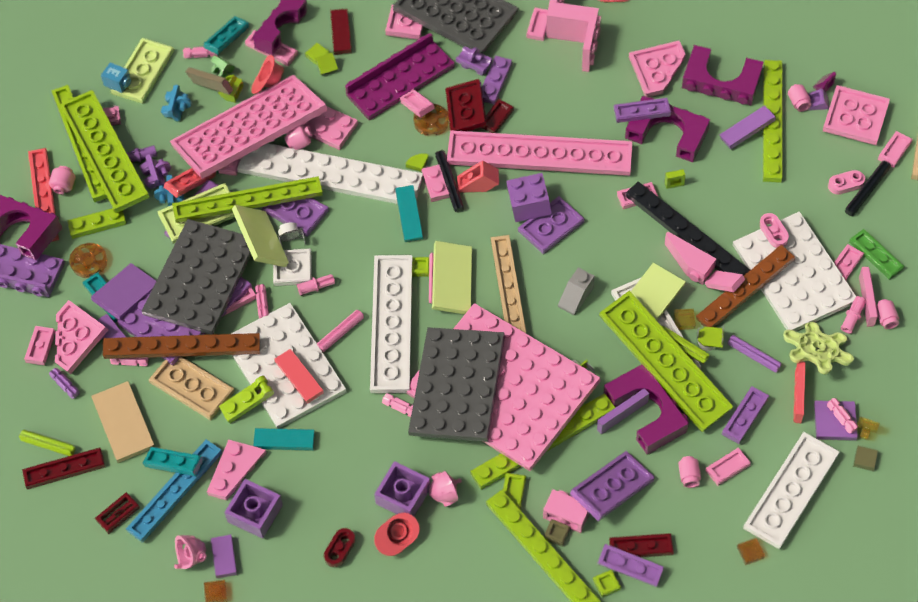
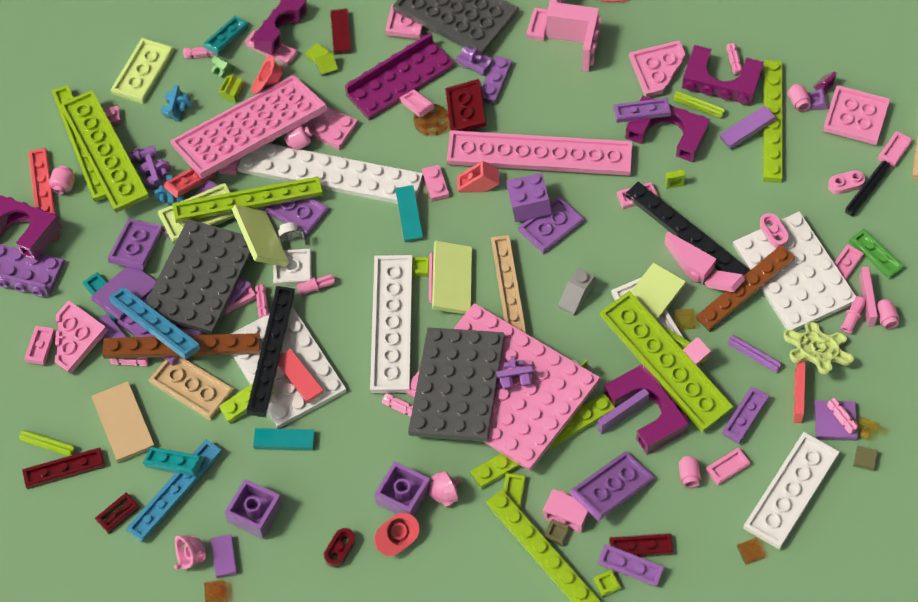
(64, 383): medium lavender axle -> none
(87, 260): clear orange piece -> none
(95, 223): lime plate -> none
(116, 77): dark azure brick -> none
(135, 244): none -> medium lavender tile
(154, 323): none -> dark azure plate
(209, 80): dark tan tile -> none
(233, 467): bright pink wing -> none
(270, 352): none -> black tile
(340, 330): bright pink axle -> none
(417, 162): lime tile -> none
(450, 181): black axle -> none
(497, 116): dark red tile -> none
(525, 373): none -> medium lavender hips
(697, 351): none -> bright pink tile
(699, 104): none -> lime axle
(710, 338): lime piece -> none
(734, 58): none -> bright pink axle

